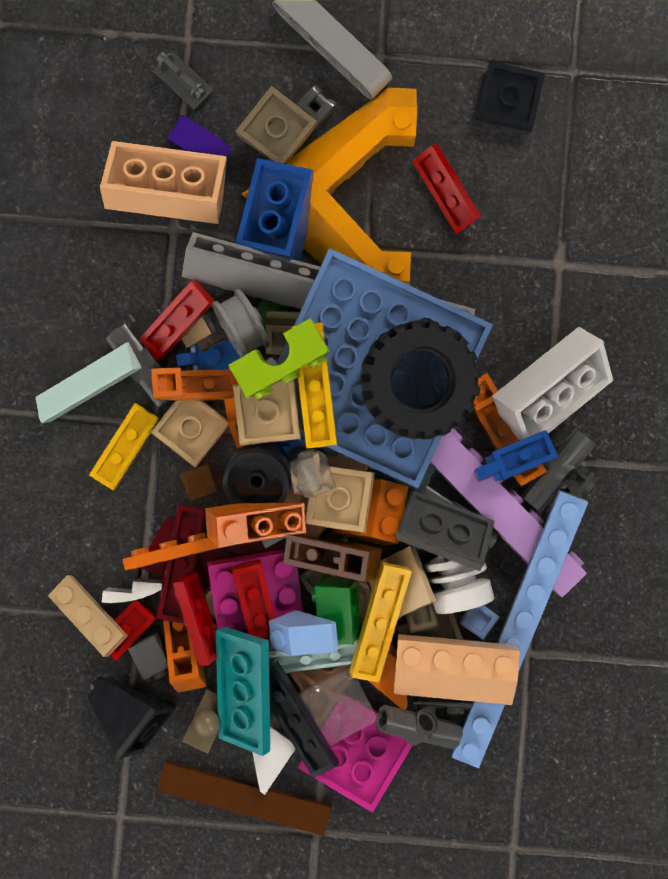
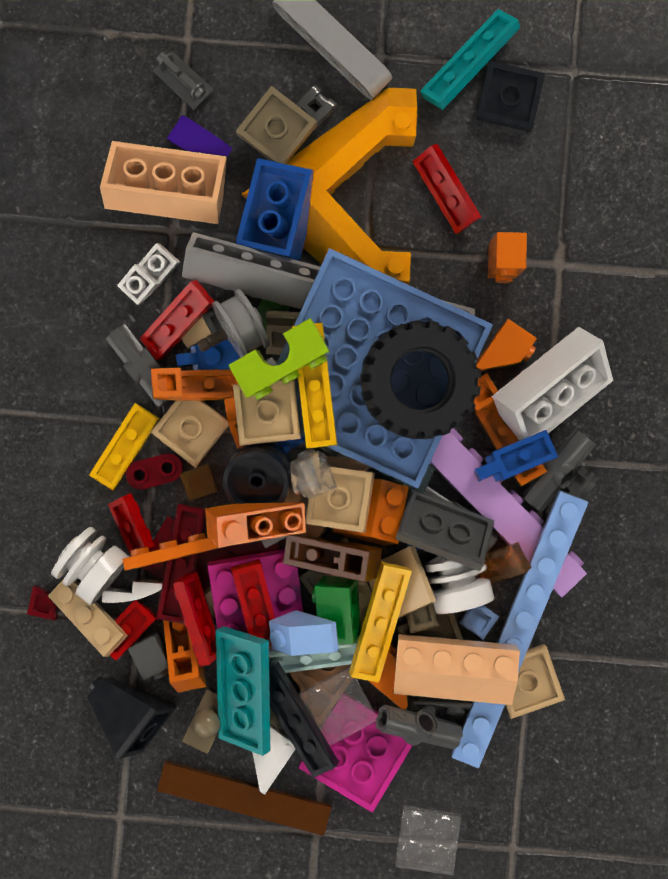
(41, 605): none -> dark red tile
(87, 383): light aqua slope -> none
(90, 565): none -> white wheel
(130, 523): none -> red plate
(148, 274): none -> white slope
(154, 471): none -> dark red plate
(428, 840): none -> clear plate
(470, 59): none -> teal plate
(505, 563): none -> clear orange plate
(507, 256): none -> orange brick
(507, 347): none -> orange slope
(536, 683): none -> tan tile

